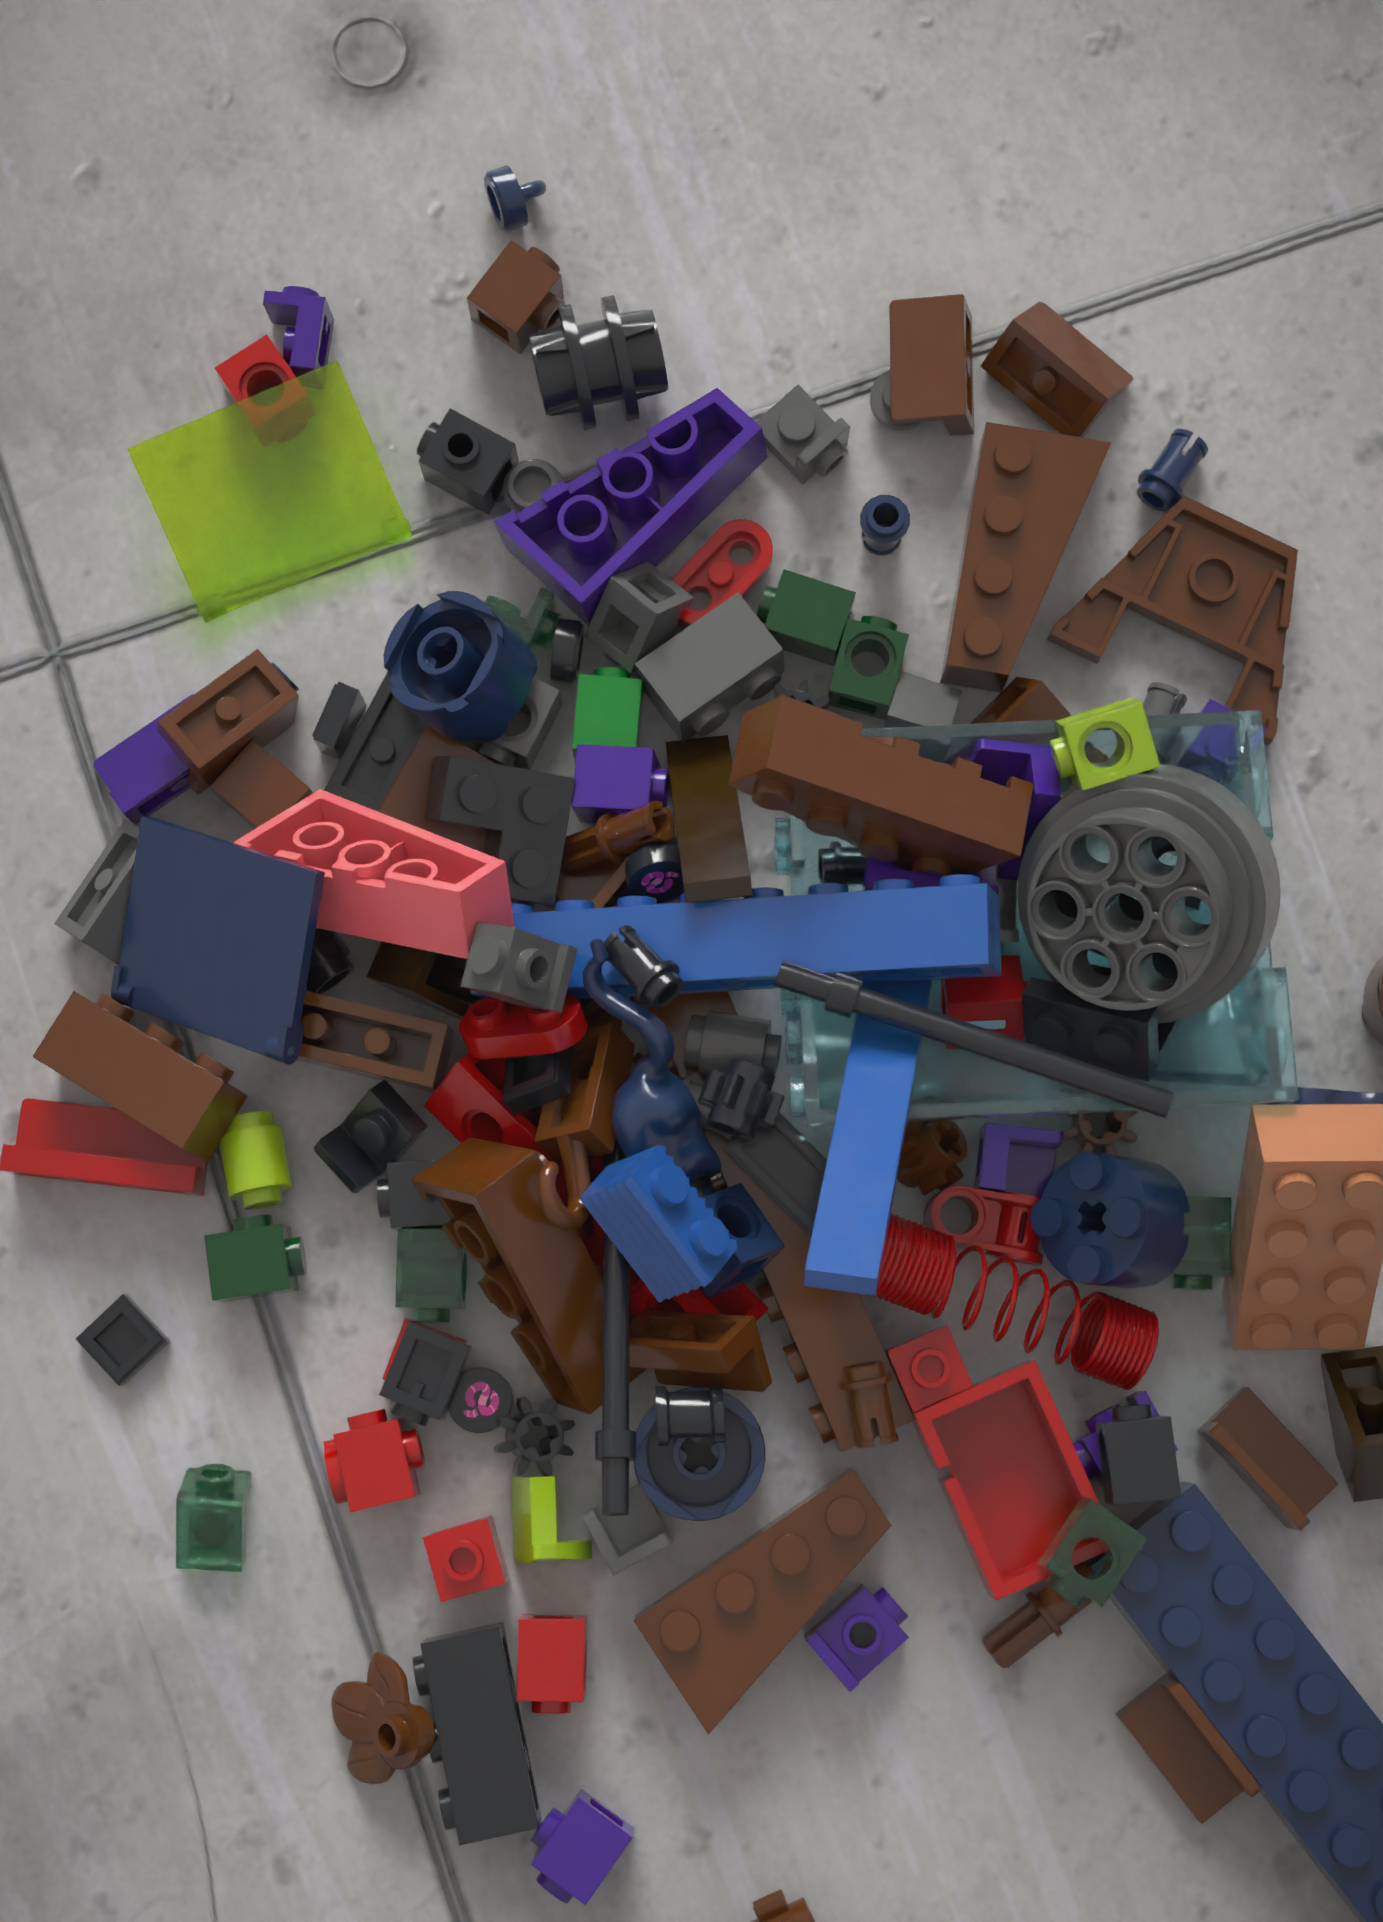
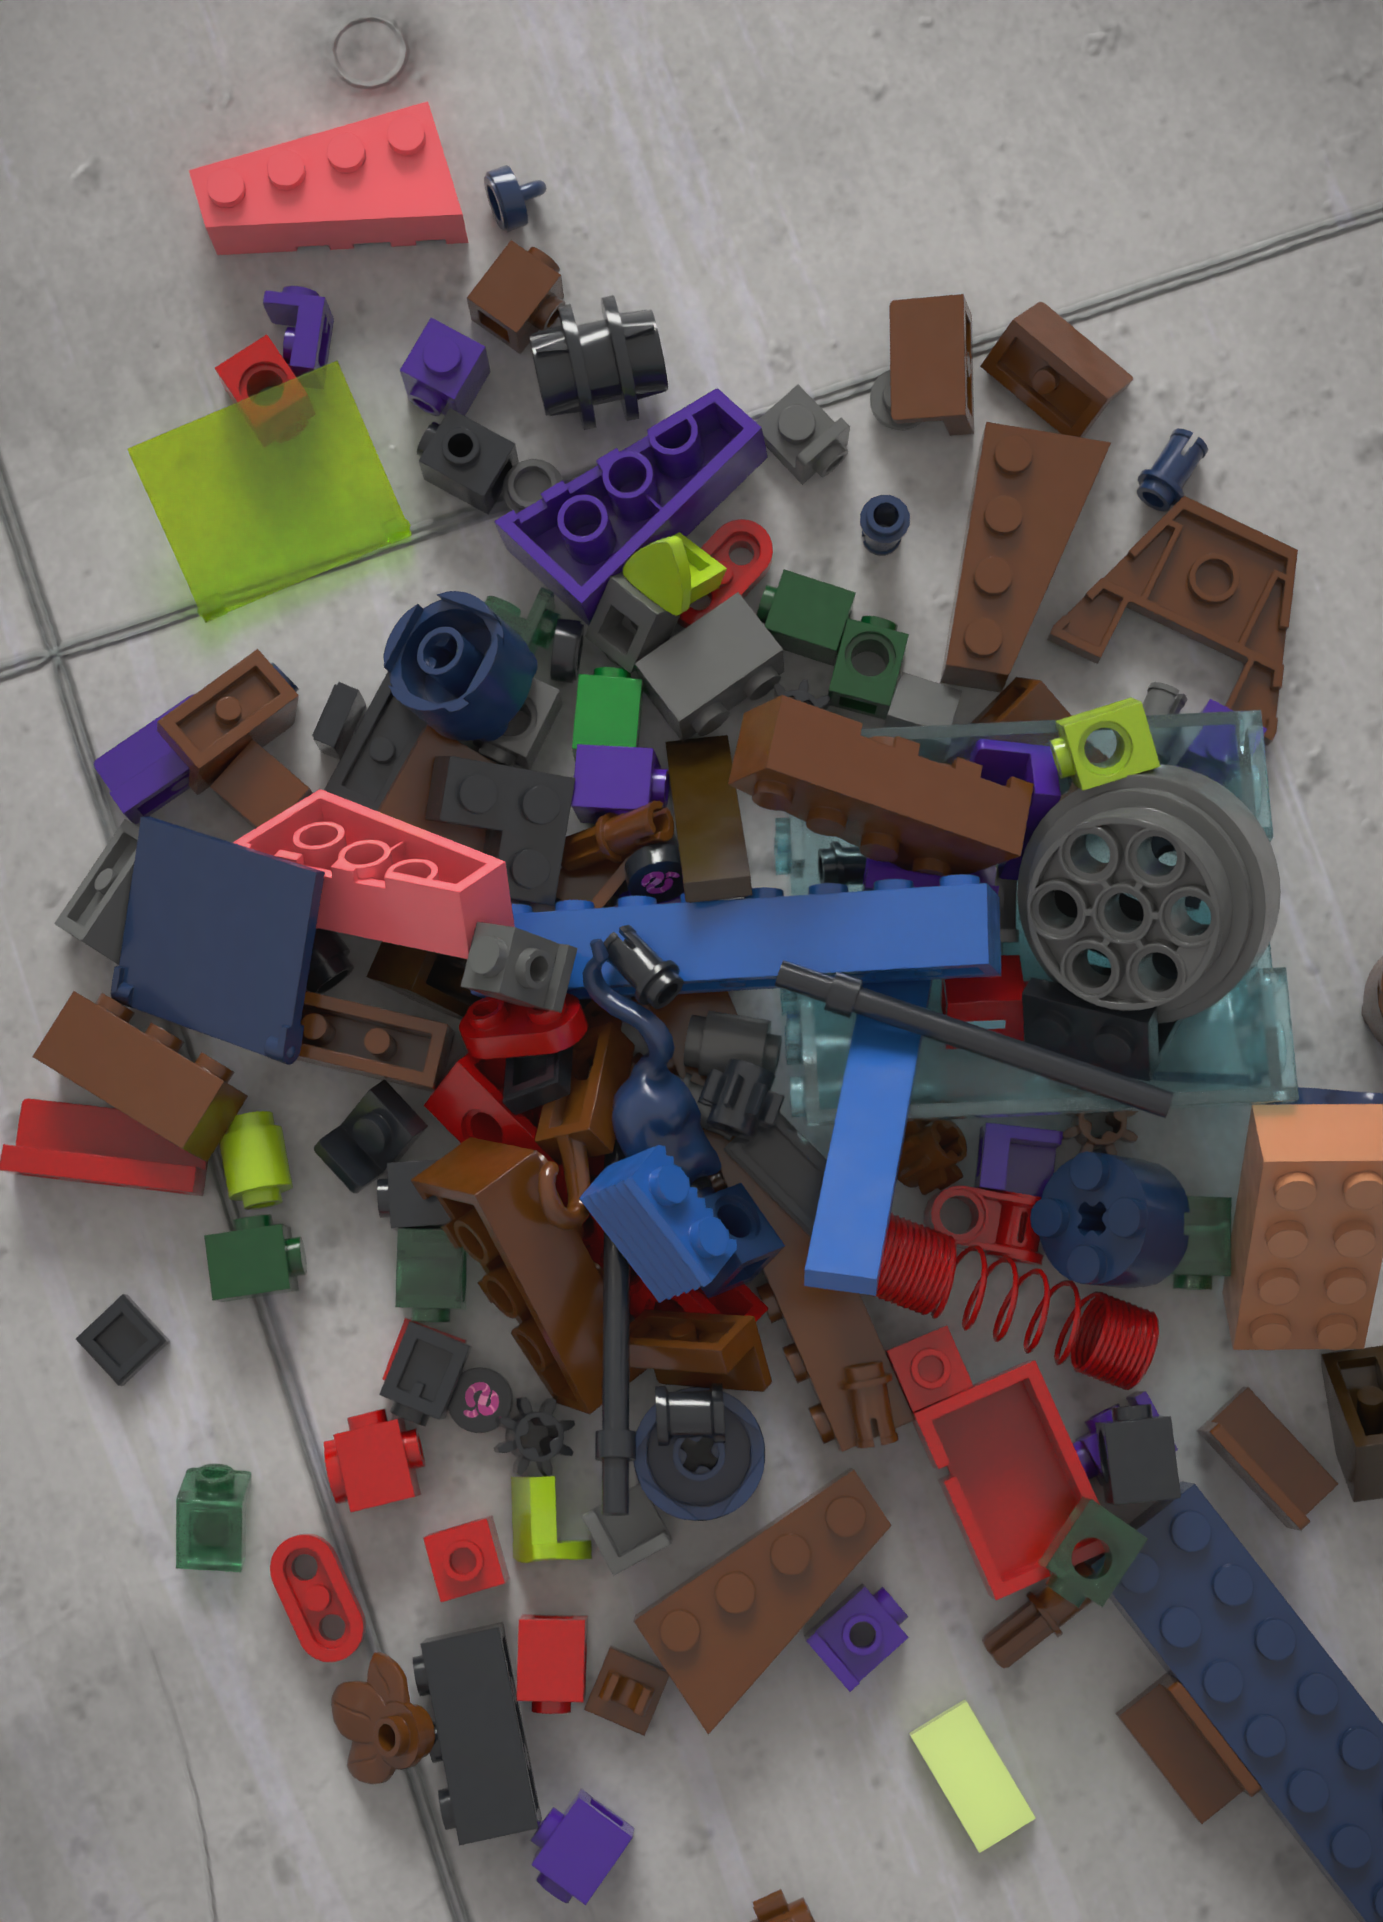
(313, 1599): none -> red plate
(335, 189): none -> coral wedge
(444, 370): none -> dark purple brick
(627, 1690): none -> reddish brown tile
(673, 572): none -> lime tile
(972, 1775): none -> yellowish green tile

